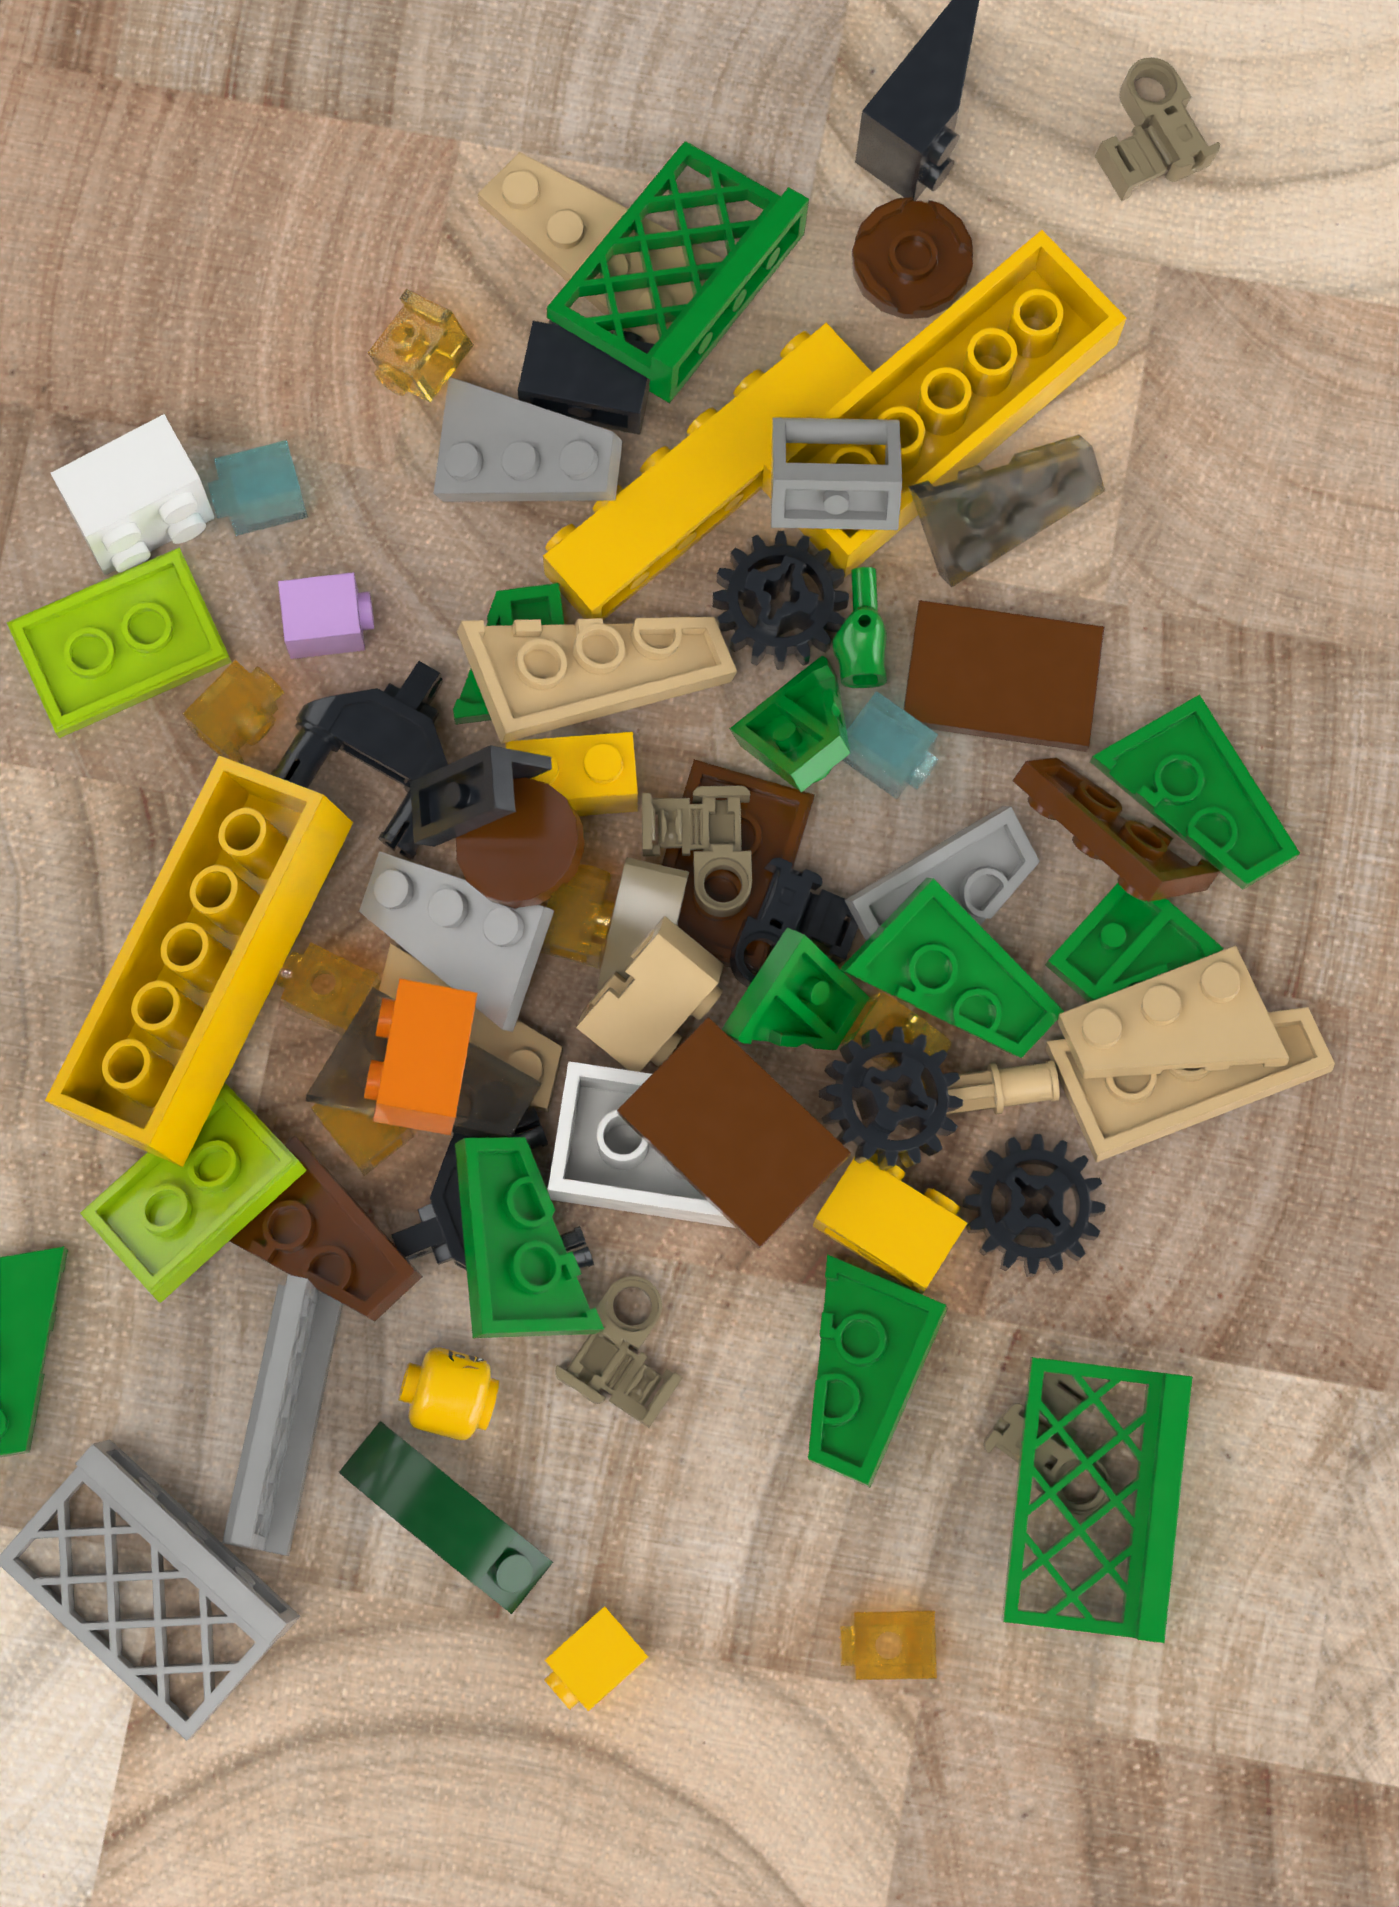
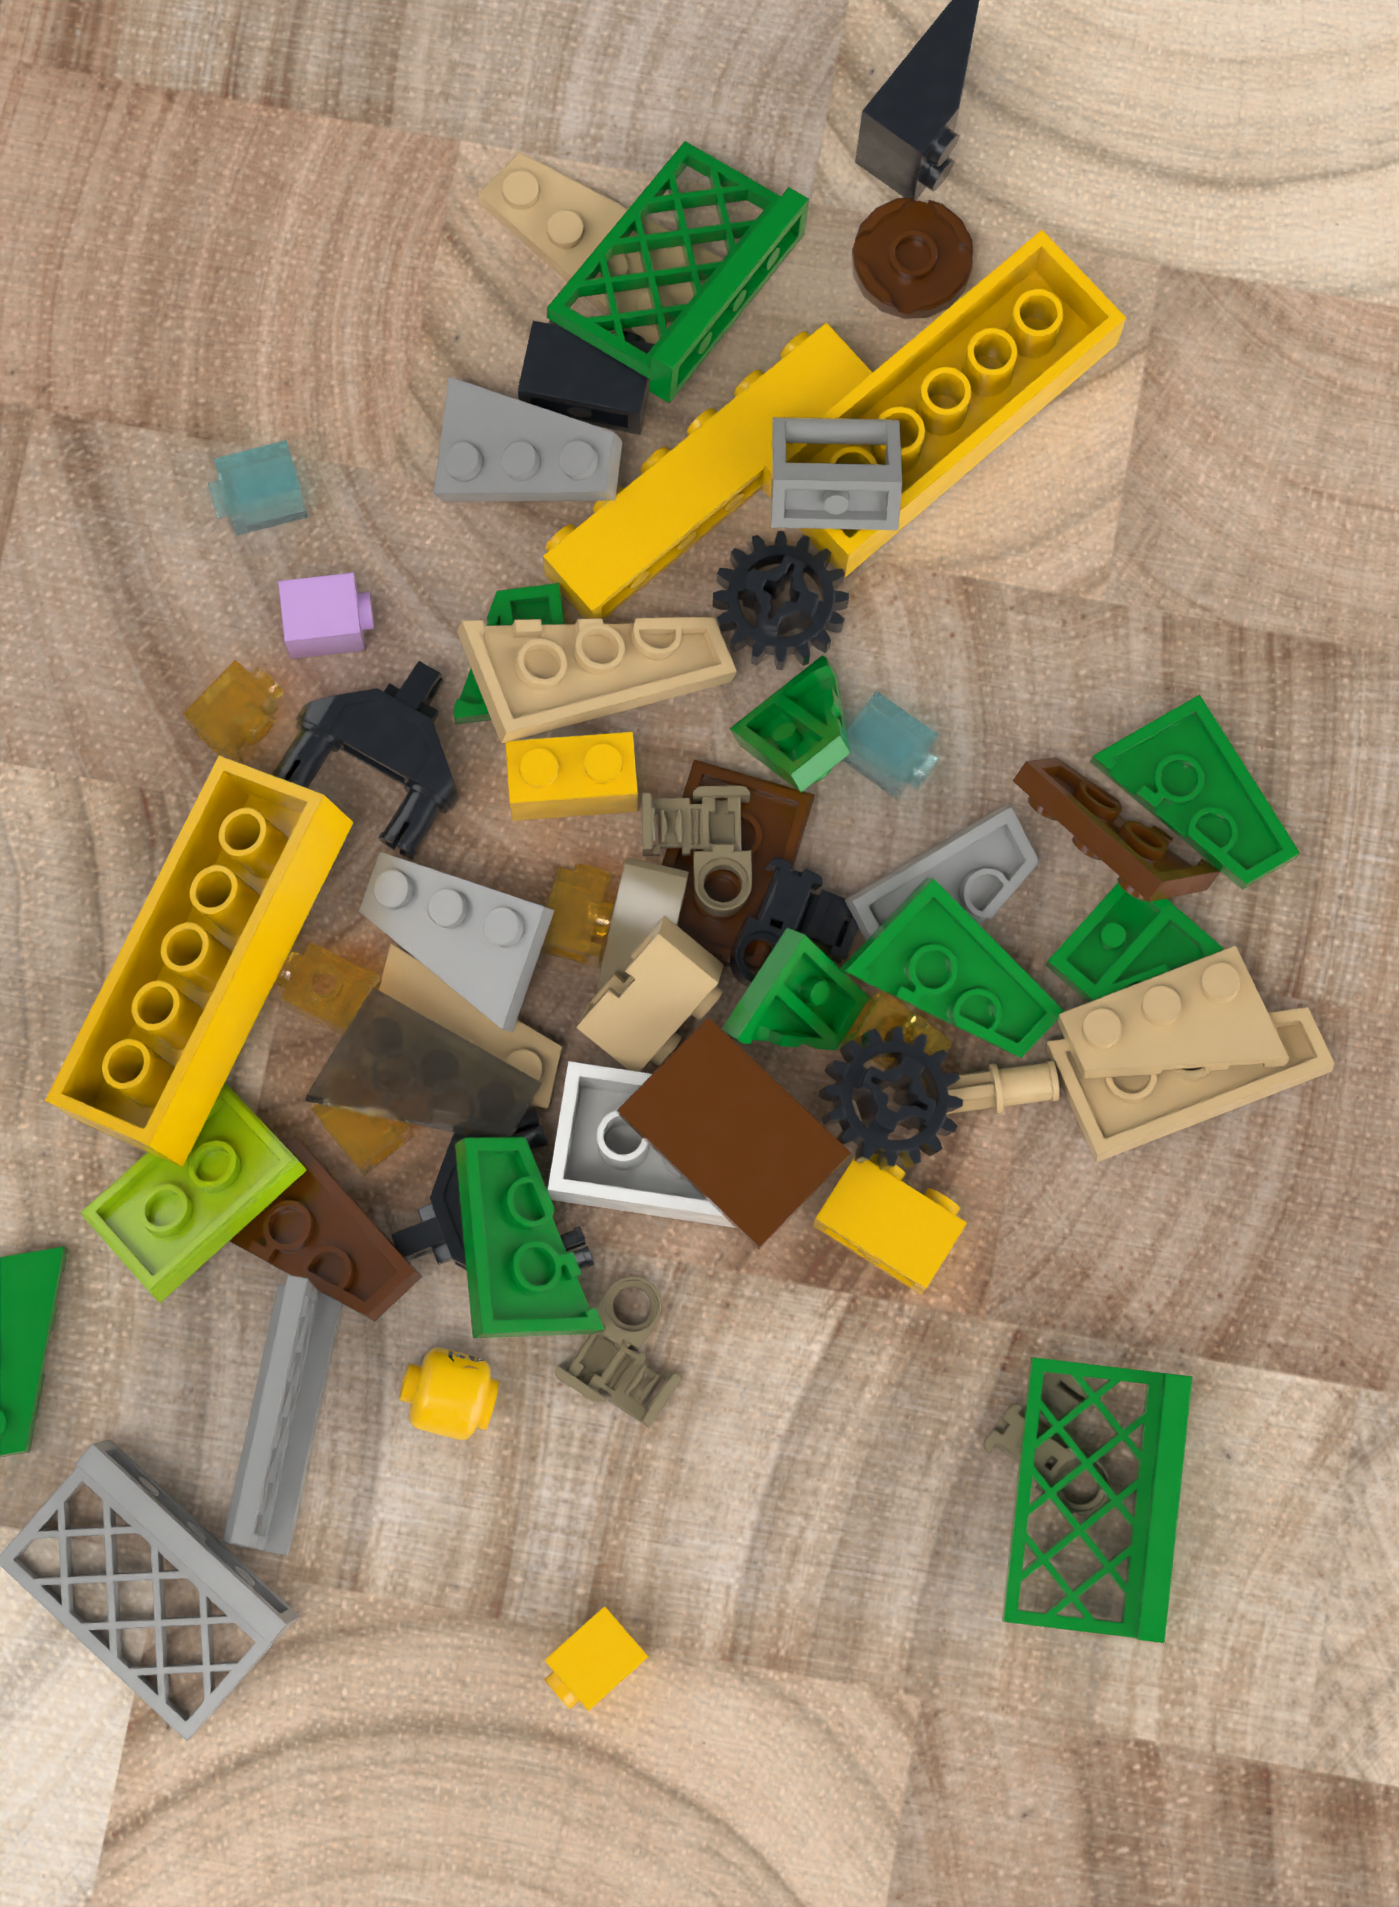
(119, 642): lime tile -> none
(135, 496): white brick -> none
(419, 348): clear yellow brick -> none
(423, 1056): orange brick -> none
(445, 1517): dark green arch -> none
(469, 792): black panel -> none
(526, 852): reddish brown tile -> none
(862, 637): green piece -> none
(867, 1367): green wing -> none
(916, 1639): clear yellow brick -> none
(1002, 507): clear smoke wing -> none
(1004, 675): reddish brown tile -> none
(1055, 1227): black gear -> none
(1169, 134): dark tan piece -> none

